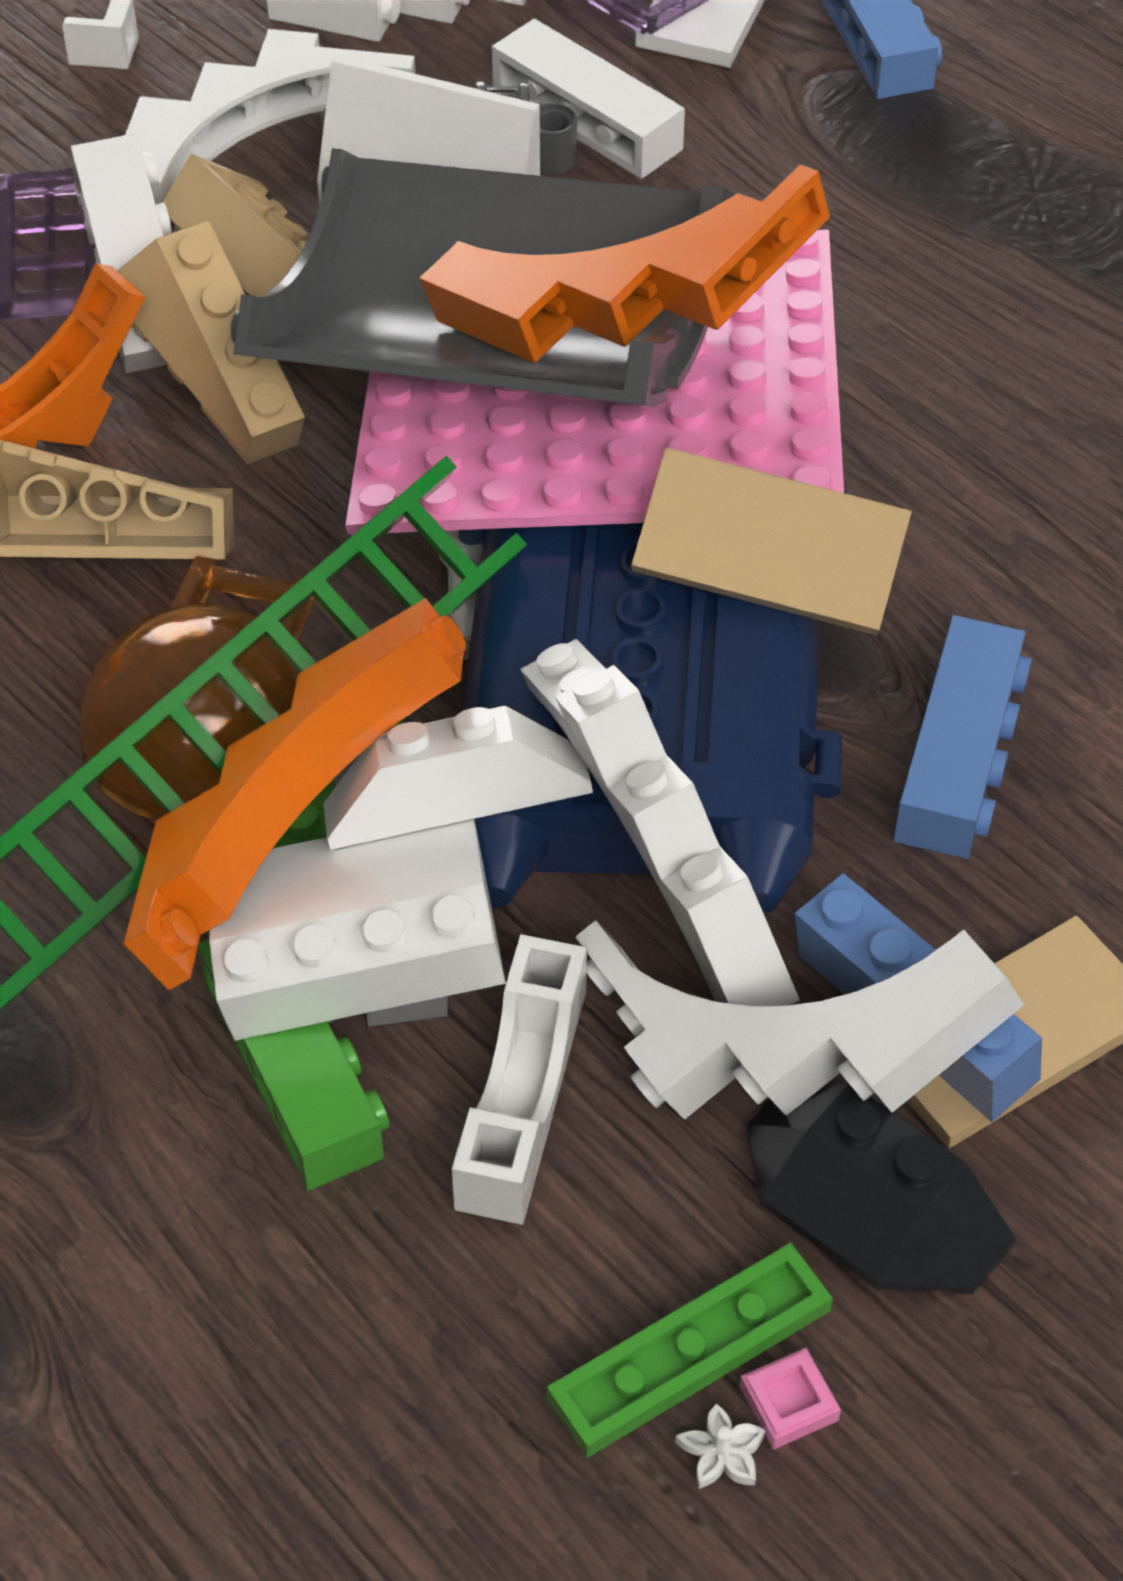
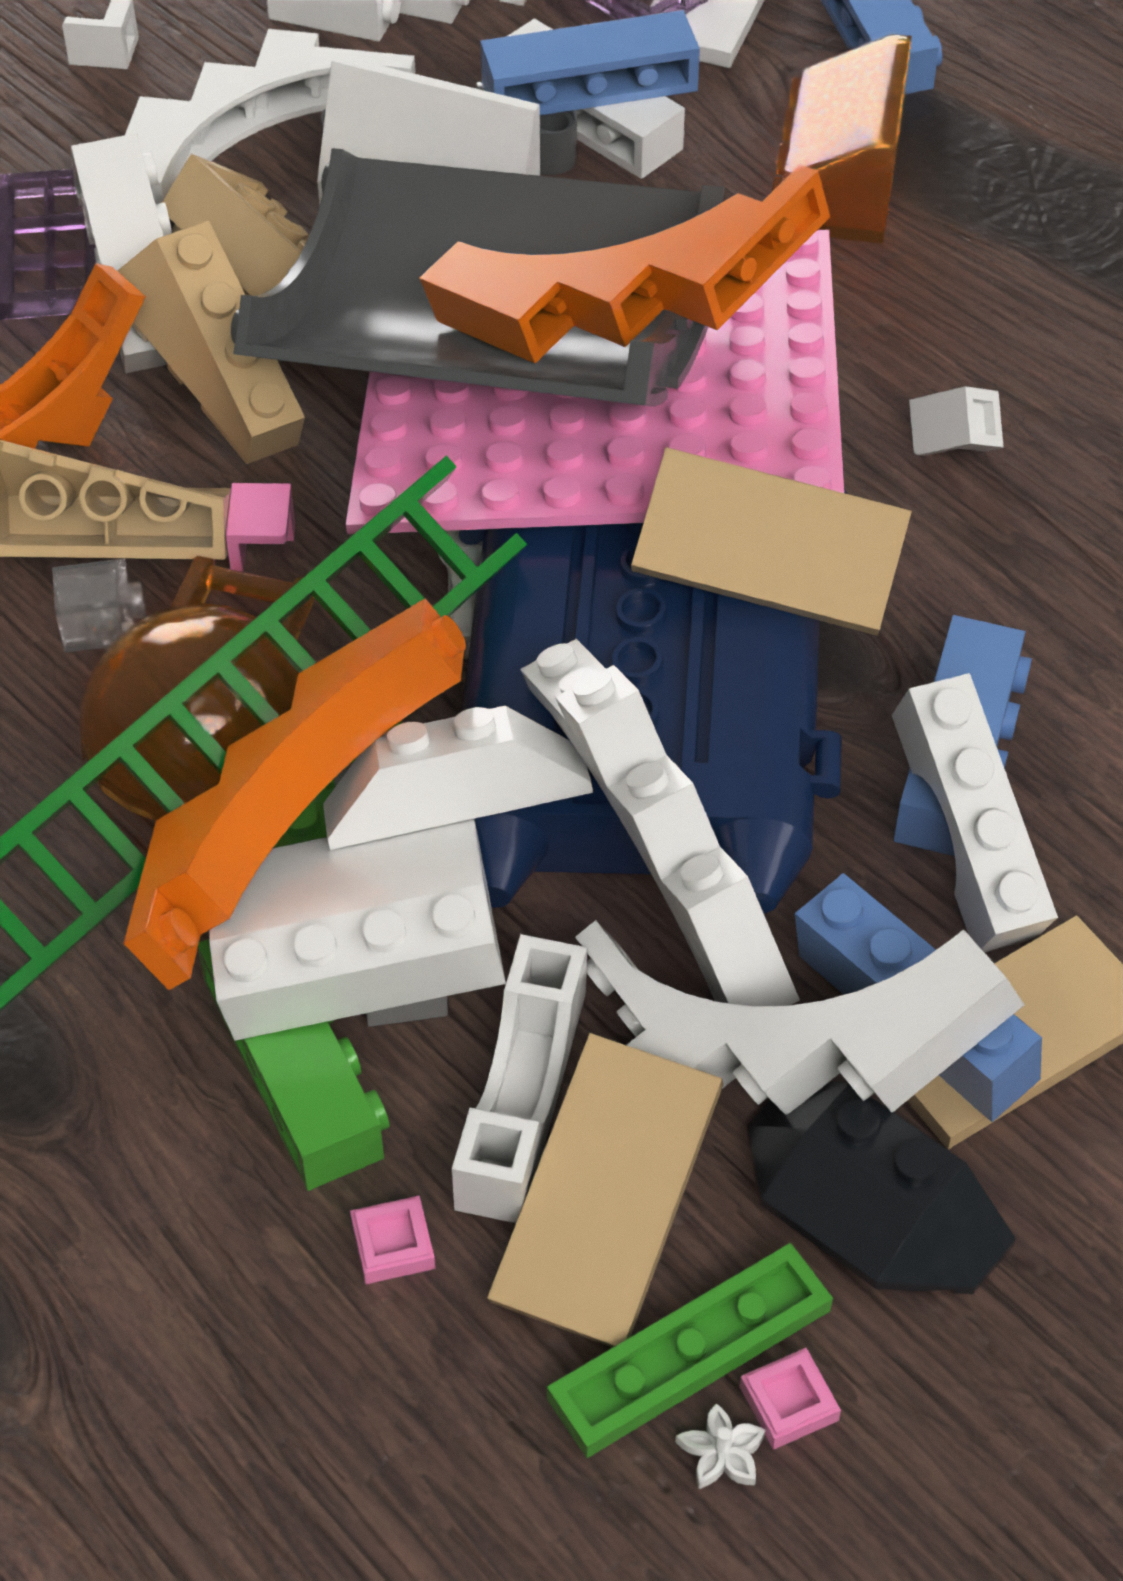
(95, 603): none -> clear brick
(258, 516): none -> bright pink panel
(392, 1239): none -> bright pink tile
(594, 63): none -> medium blue brick
(606, 1191): none -> tan tile
(849, 133): none -> clear orange windscreen
(956, 420): none -> white panel
(996, 866): none -> white arch

